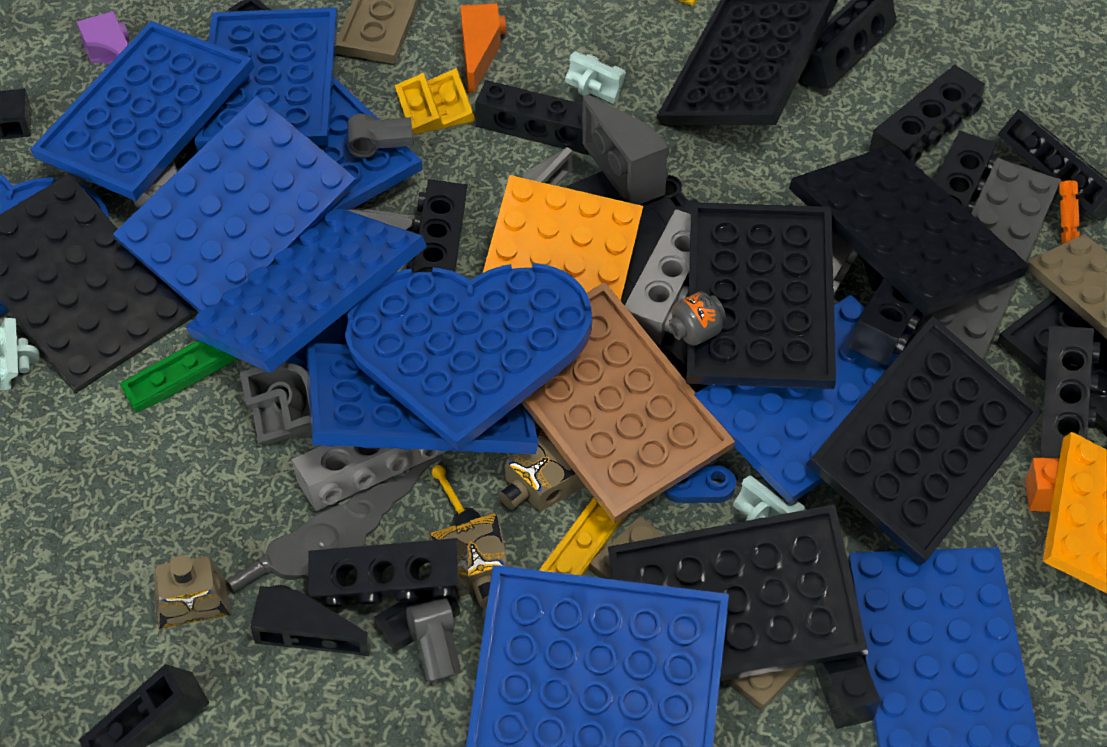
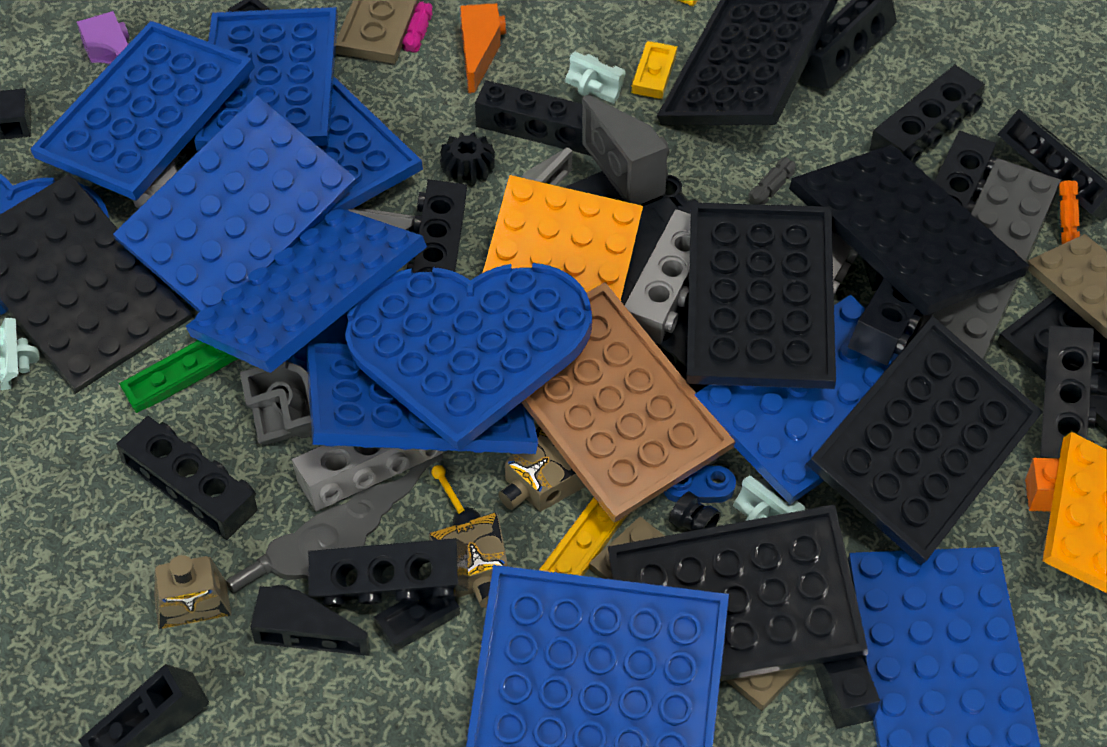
(223, 513): none -> black brick
(369, 135): dark grey piece -> none
(417, 27): none -> dark pink axle
(432, 628): dark grey piece -> none
(435, 102): yellow slope -> none
(467, 158): none -> black gear
(654, 70): none -> yellow plate
(692, 514): none -> black wheel
(697, 318): dark grey head -> none
(772, 181): none -> dark grey axle

